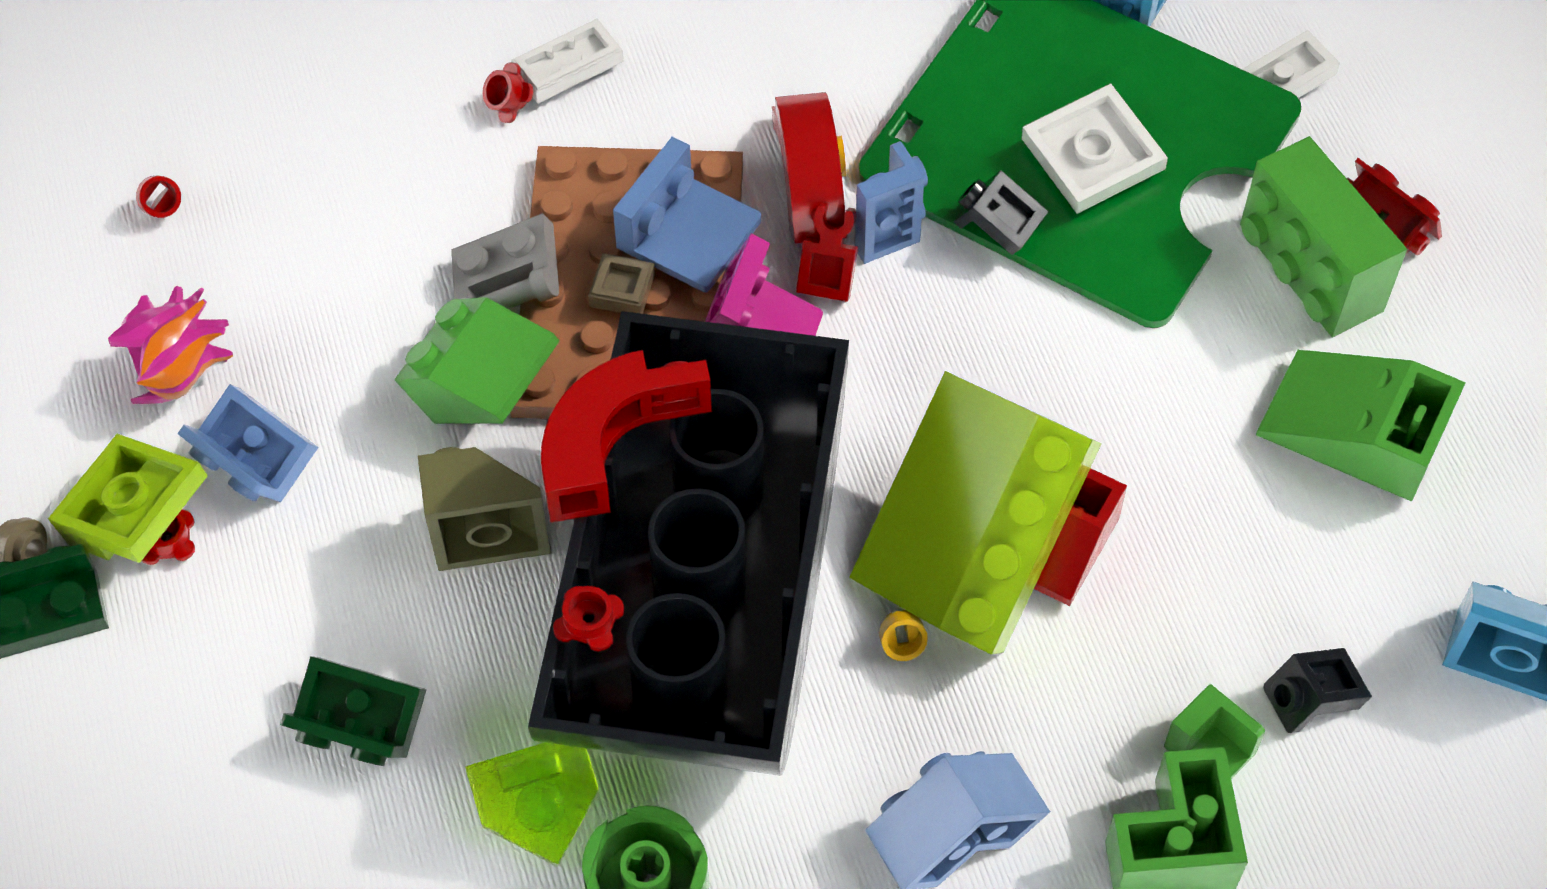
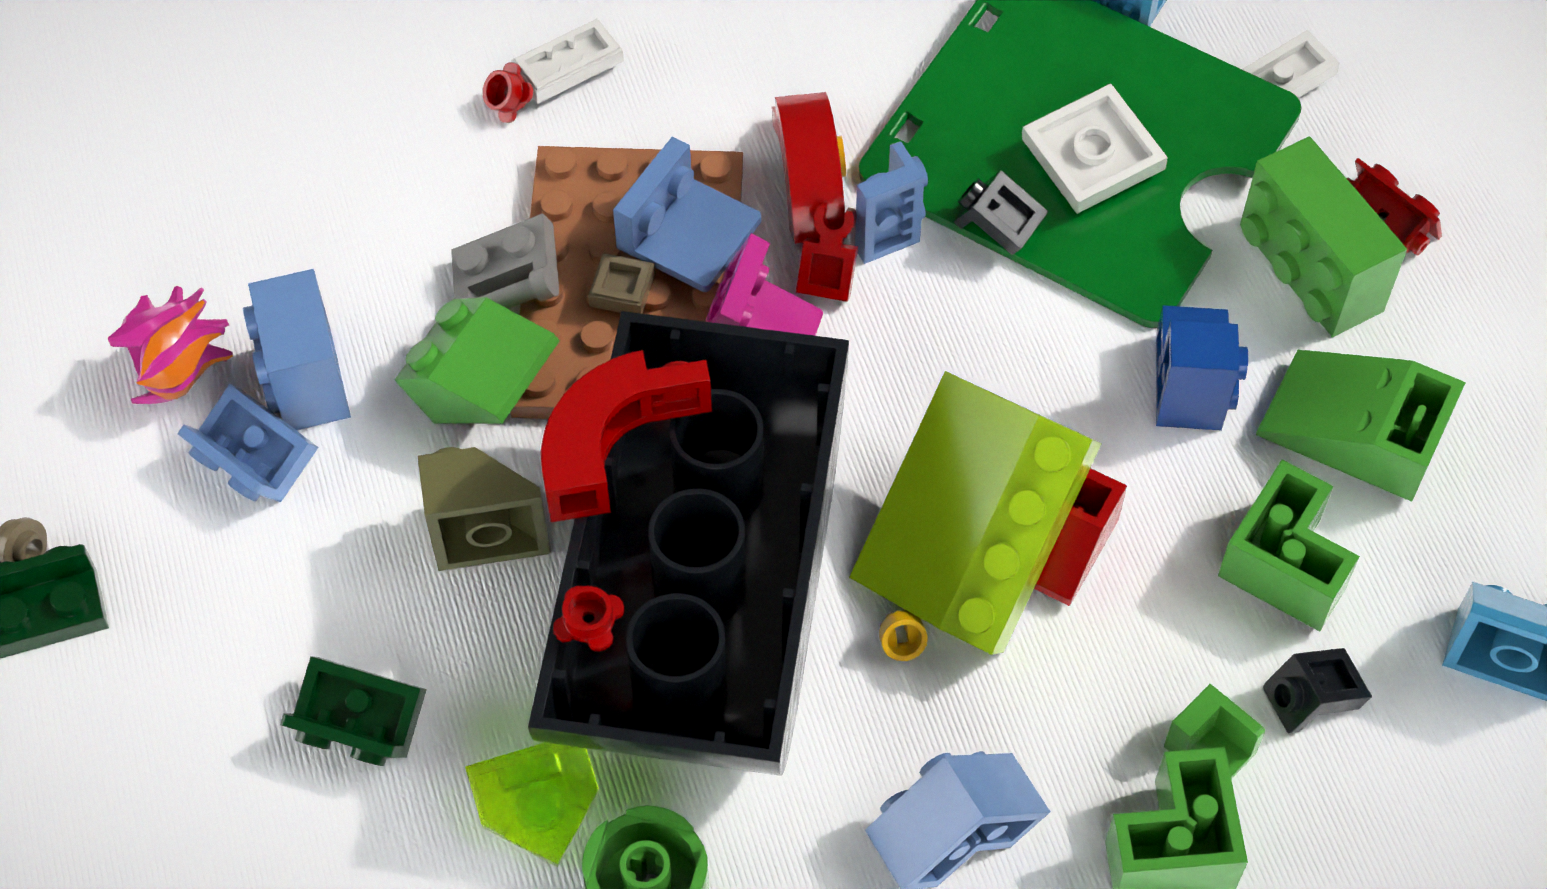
(126, 499): lime plate -> none
(166, 202): red hinge -> none
(179, 544): red plate -> none
(295, 350): none -> medium blue brick
(1197, 367): none -> blue brick
(1280, 554): none -> bright green brick

